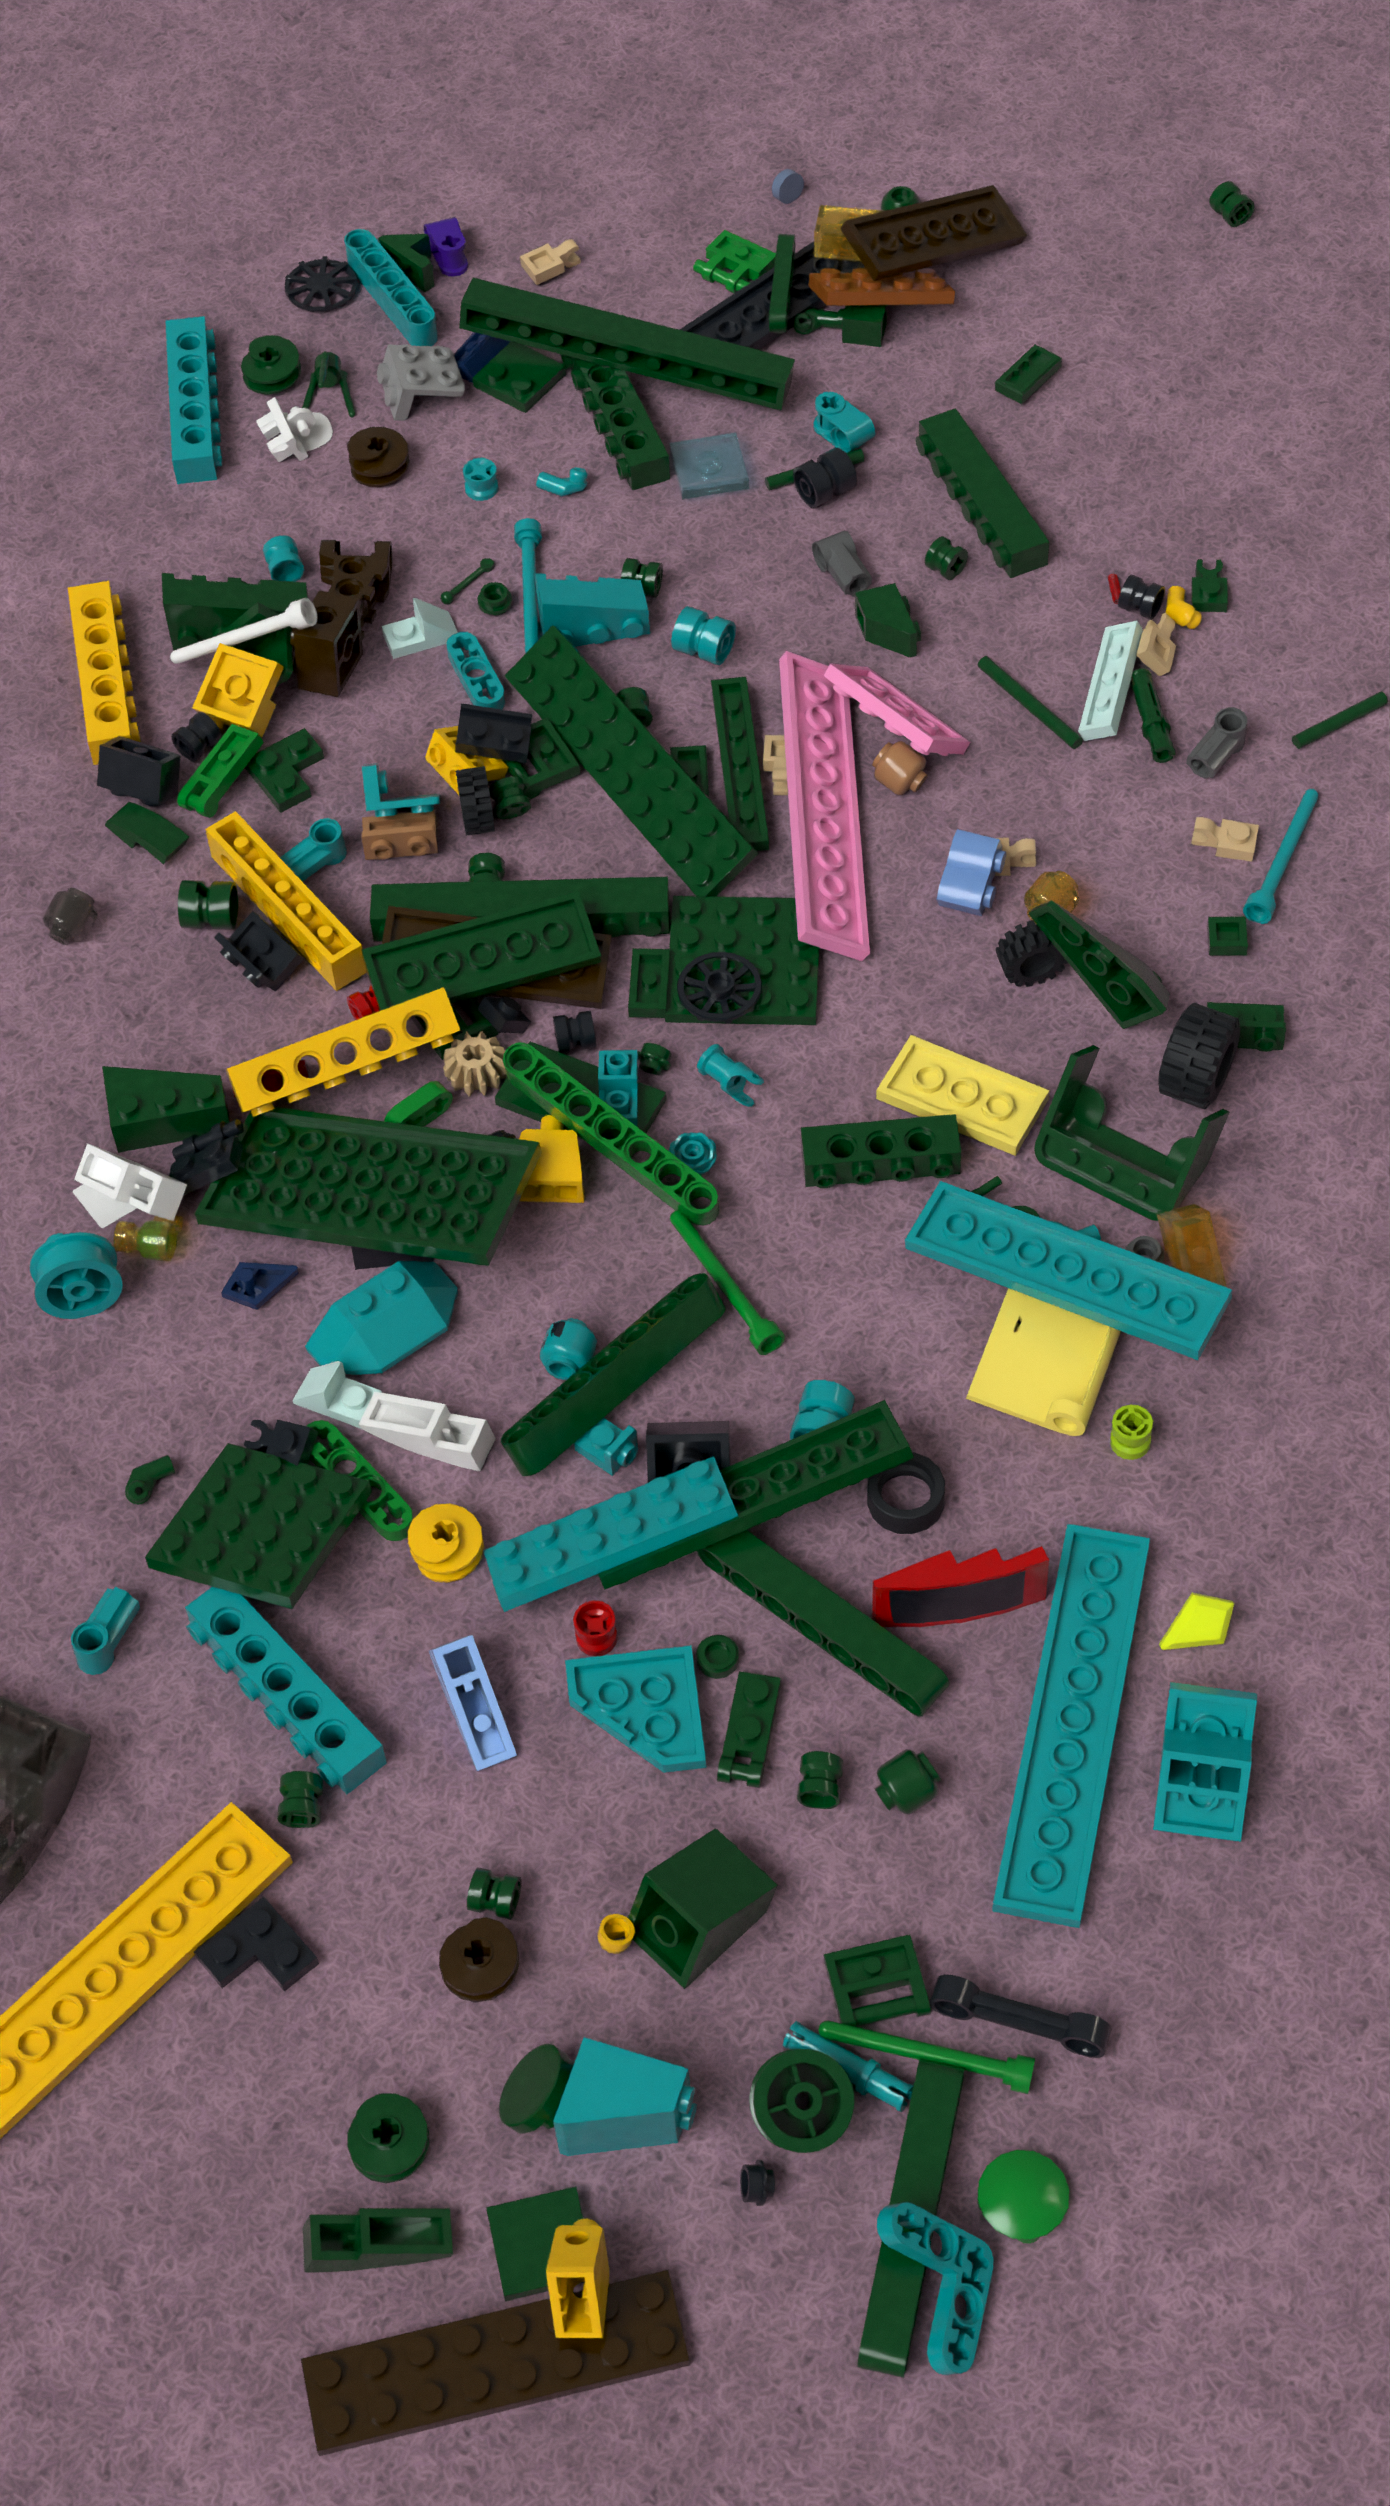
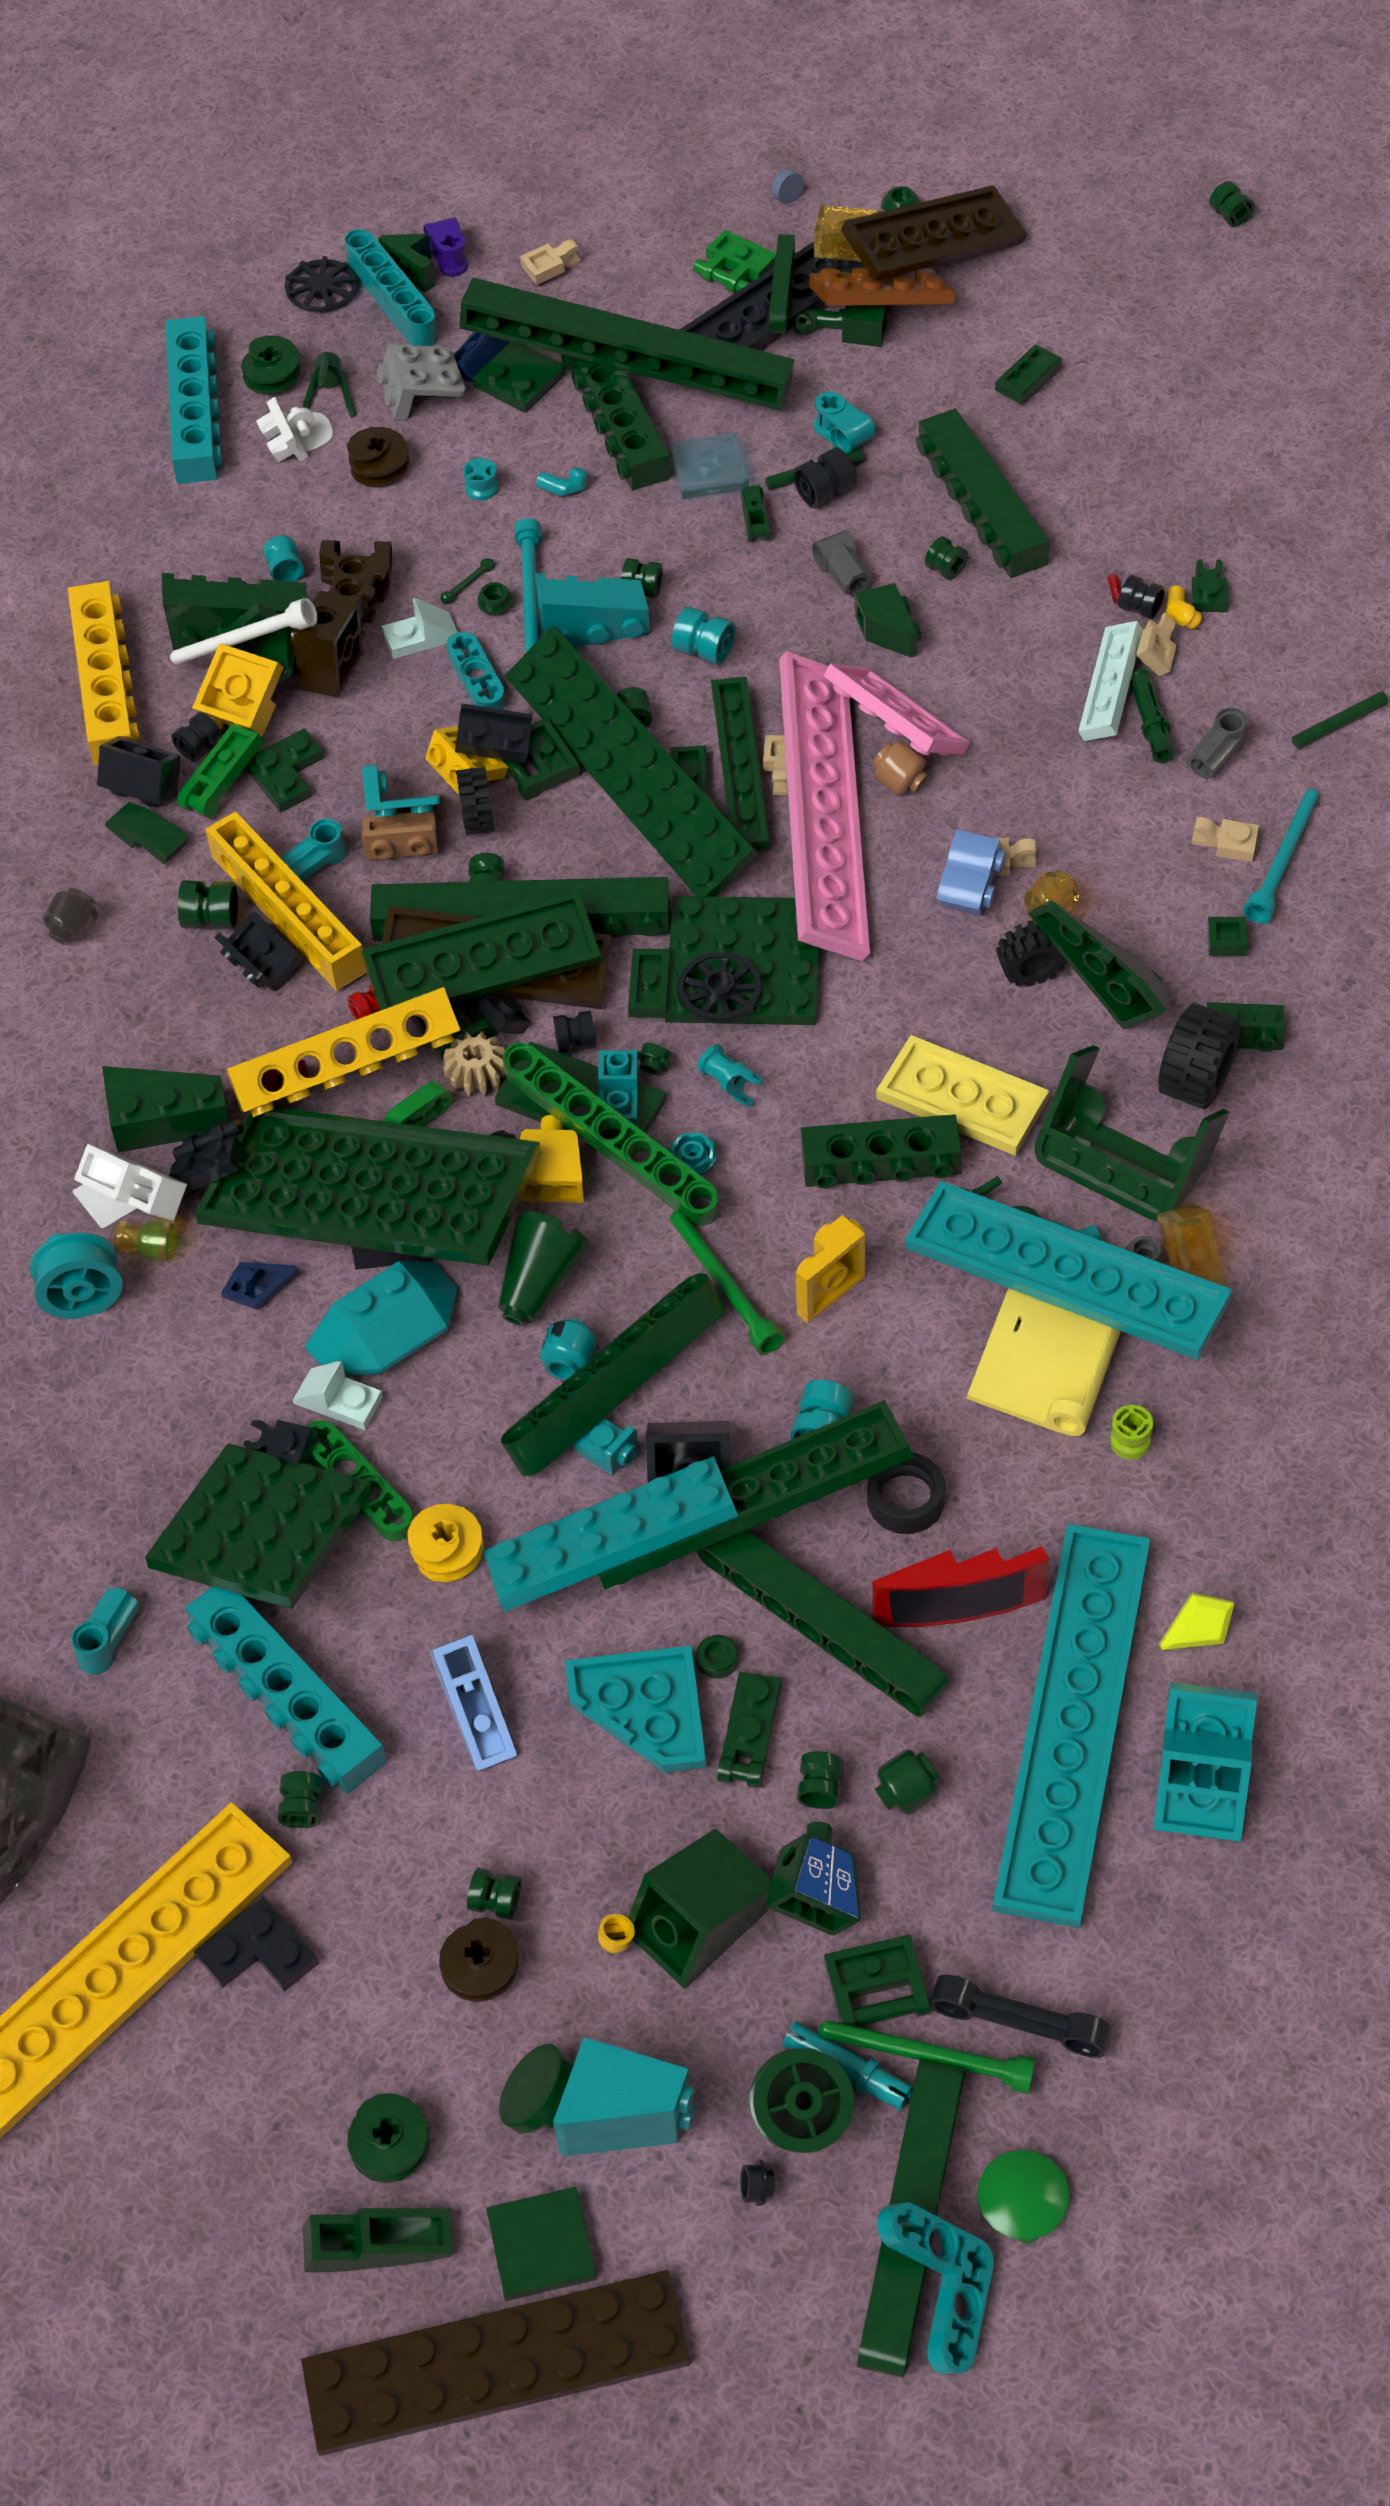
(144, 1478): dark green arm -> none
(429, 1429): white slope -> none
(509, 797): dark green wheel -> none
(538, 1265): none -> dark green cone
(577, 2257): yellow torso -> none
(598, 1619): red wheel -> none
(755, 512): none -> dark green bar
(816, 1882): none -> torso
(833, 1269): none -> yellow plate
(1031, 703): dark green bar -> none

